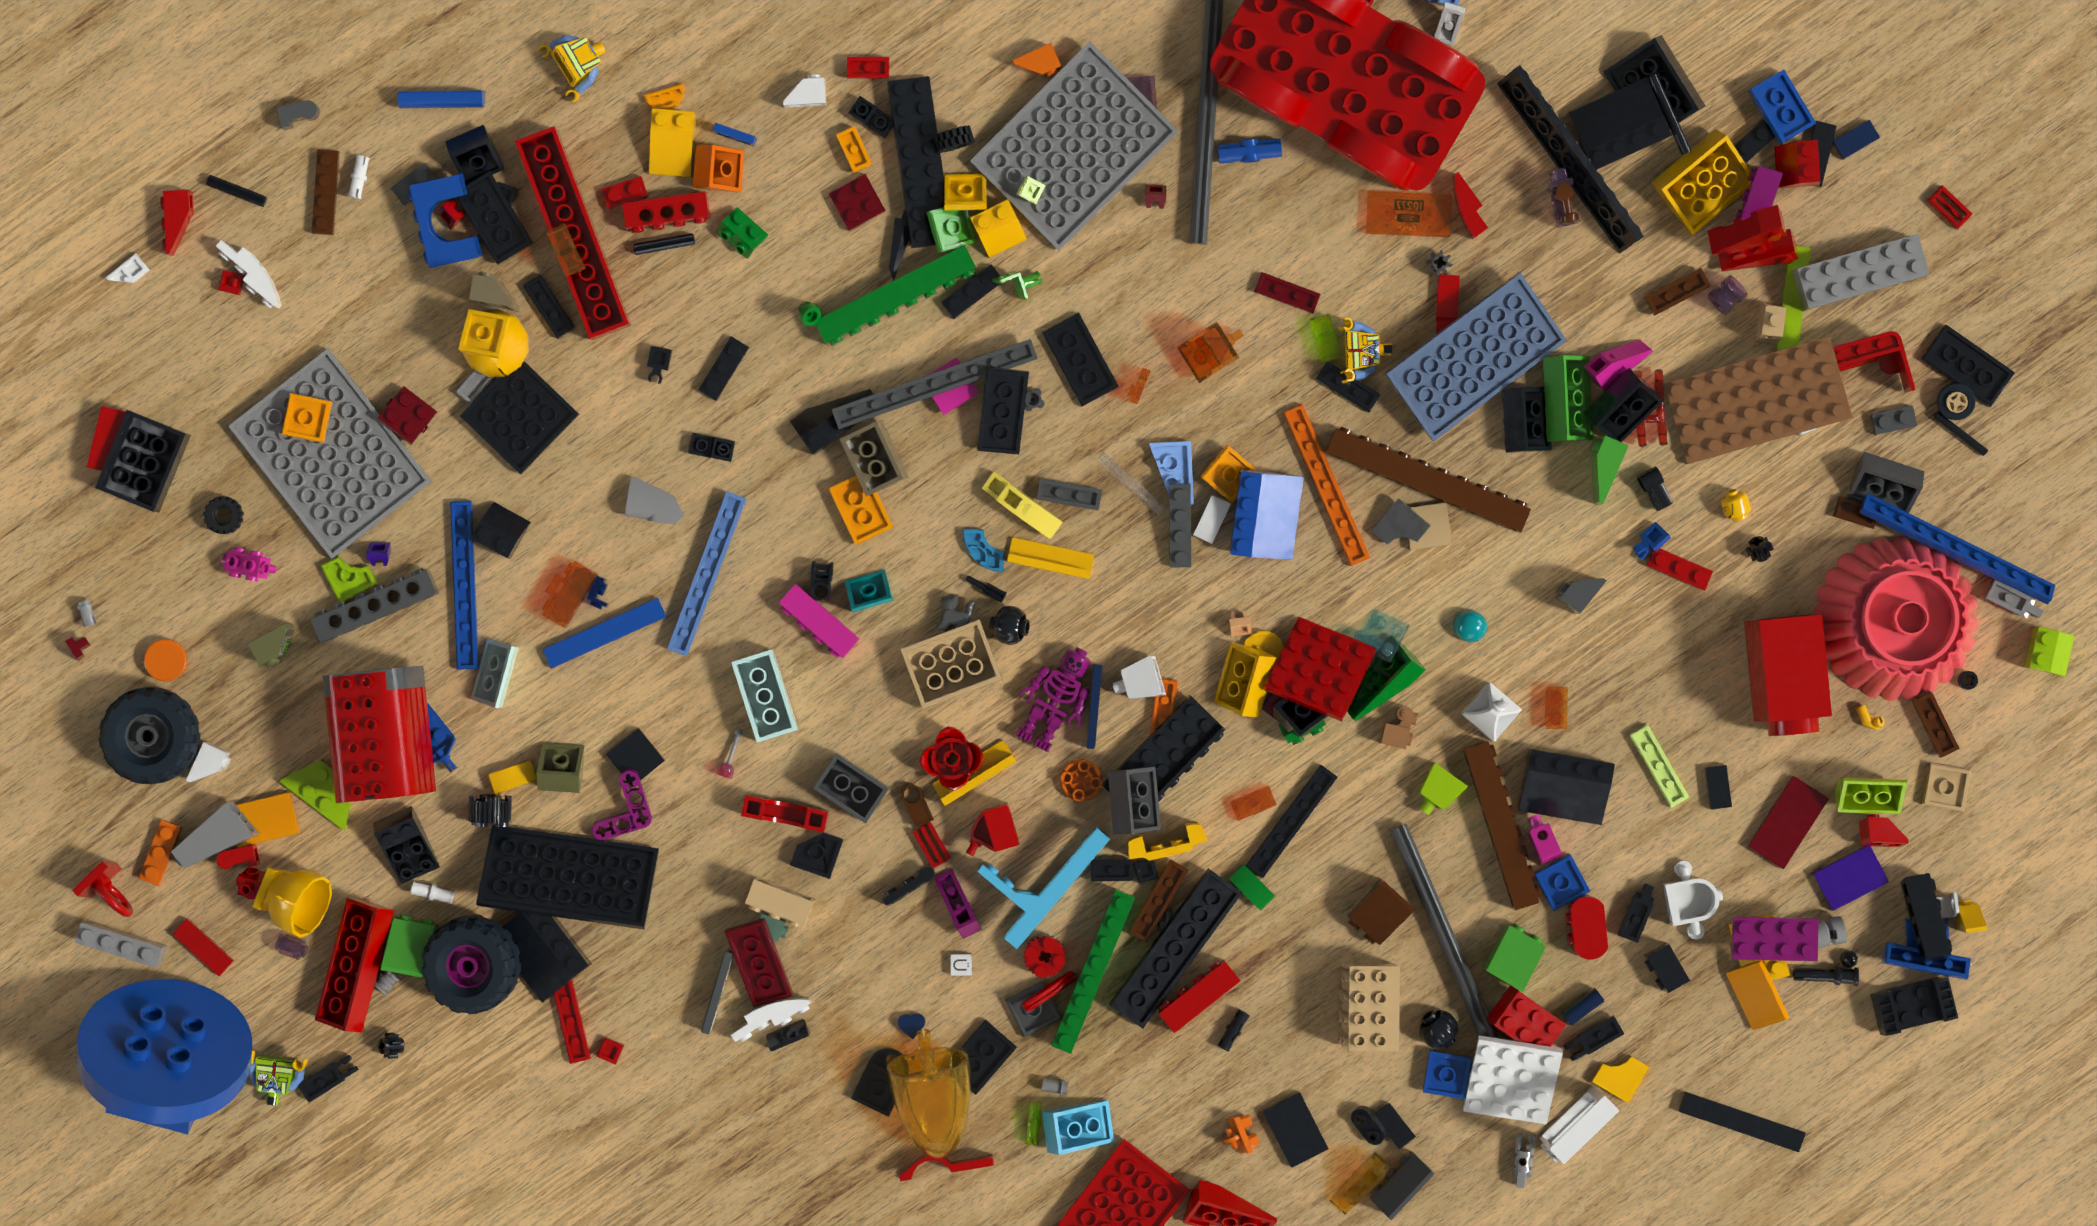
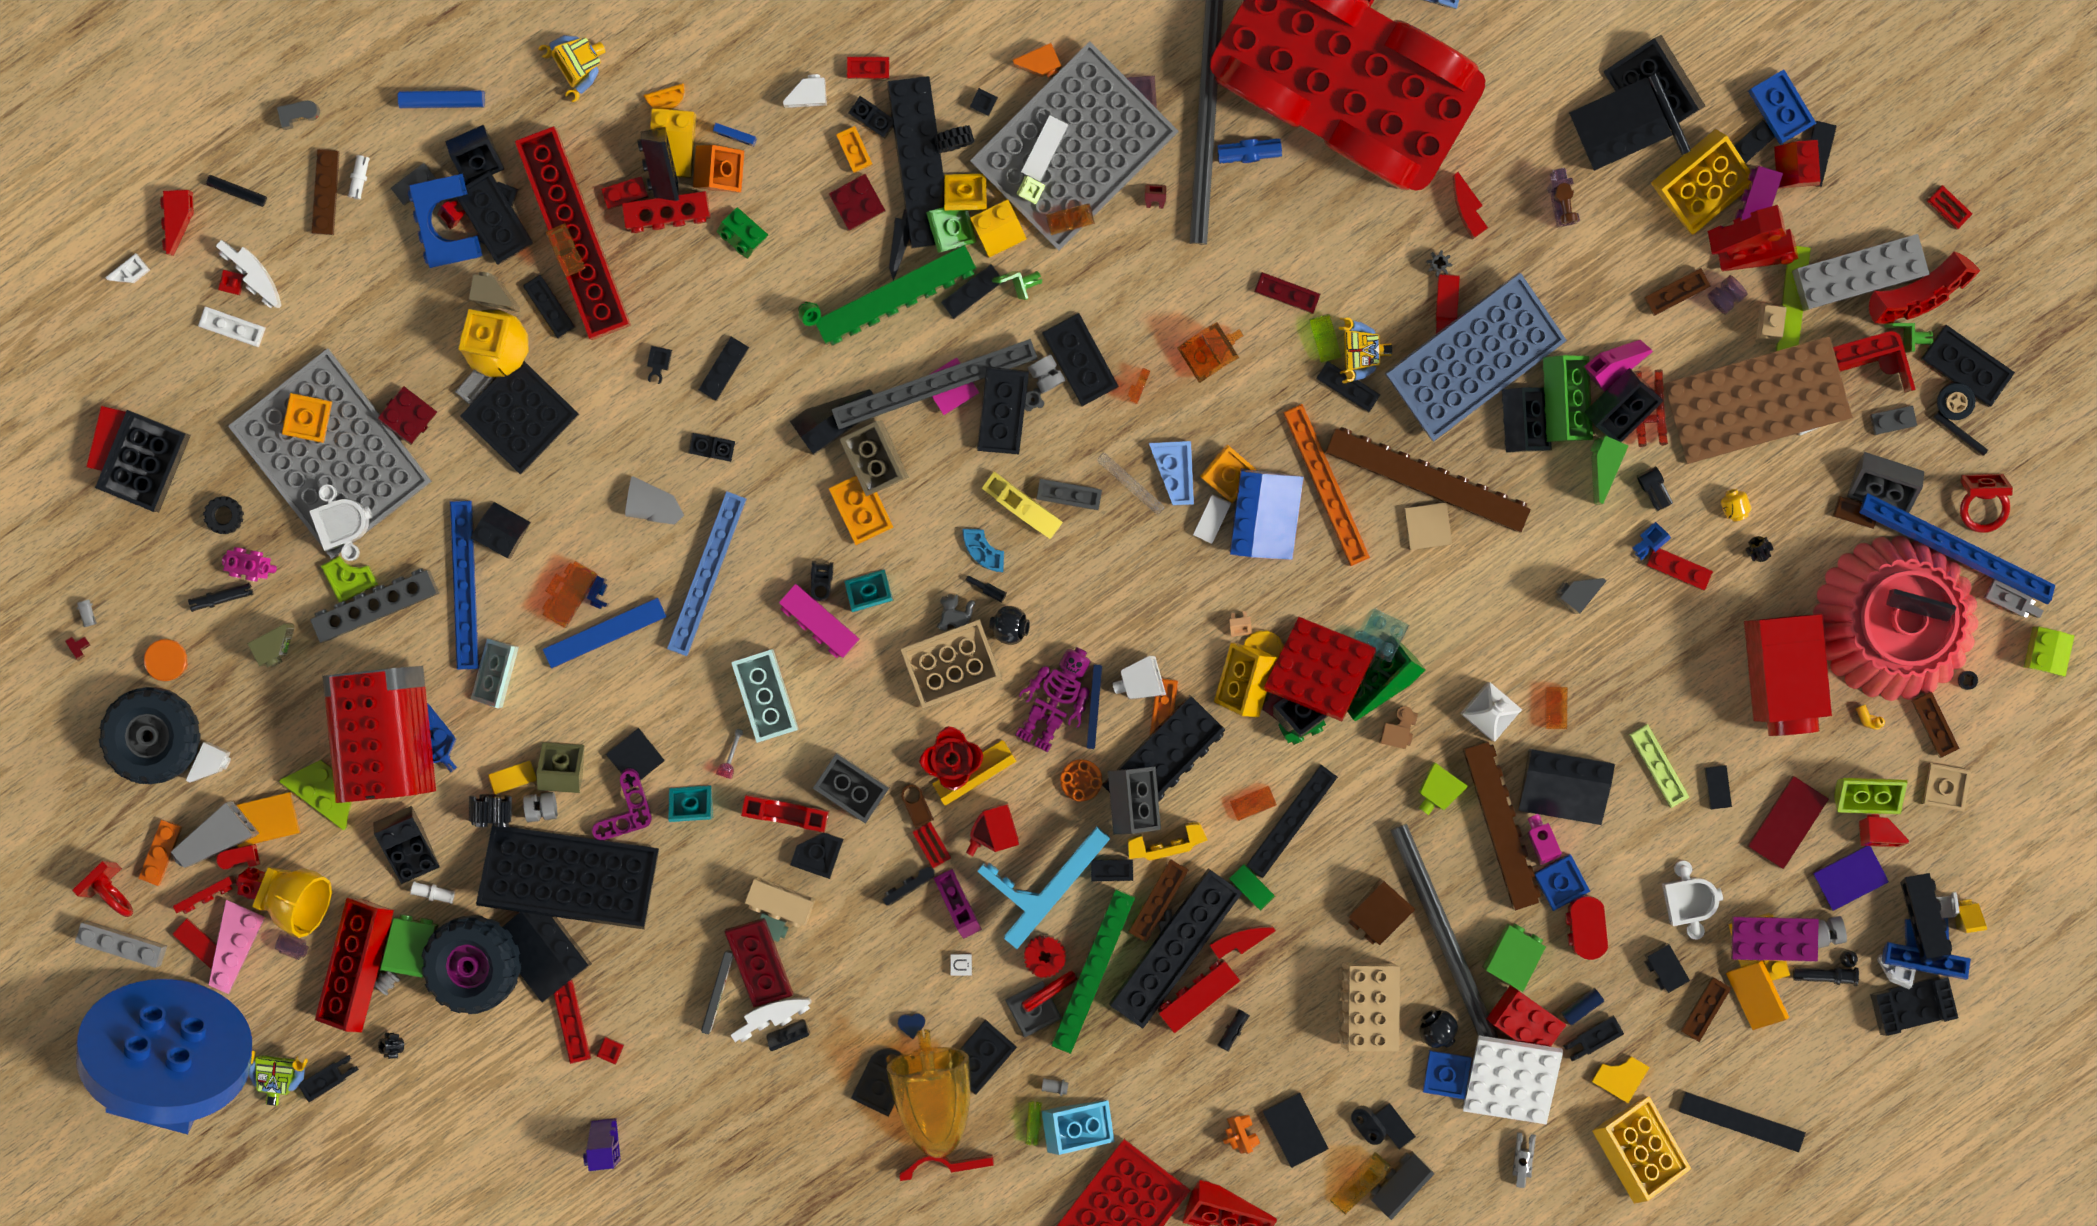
(205, 895): none -> red plate
(219, 597): none -> black pin
(231, 326): none -> white tile
(234, 942): none -> bright pink wing
(340, 522): none -> white piece
(378, 551): dark purple tile -> none
(547, 804): none -> light grey wheel
(602, 1145): none -> dark purple wedge
(659, 164): none -> black slope
(663, 244): black axle -> none
(690, 804): none -> teal slope
(983, 102): none -> black plate
(1044, 148): none -> white tile
(1046, 374): none -> light grey wheel
(1050, 558): yellow panel -> none
(1070, 219): none -> clear orange slope
(1145, 870): black tile -> none
(1180, 524): dark grey plate -> none
(1240, 939): none -> red slope
(1400, 522): flat silver tile -> none
(1408, 214): clear orange tile -> none
(1449, 23): white slope -> none
(1470, 626): teal hair -> none
(1567, 154): black plate -> none
(1578, 1125): white window -> none
(1637, 914): black hinge -> none
(1641, 1150): none -> yellow slope
(1705, 1009): none -> reddish brown plate
(1856, 139): dark blue tile -> none
(1898, 975): none -> white tile
(1911, 336): none -> bright green bracket
(1920, 605): none -> black slope
(1923, 294): none -> red brick
(1985, 487): none -> red tile

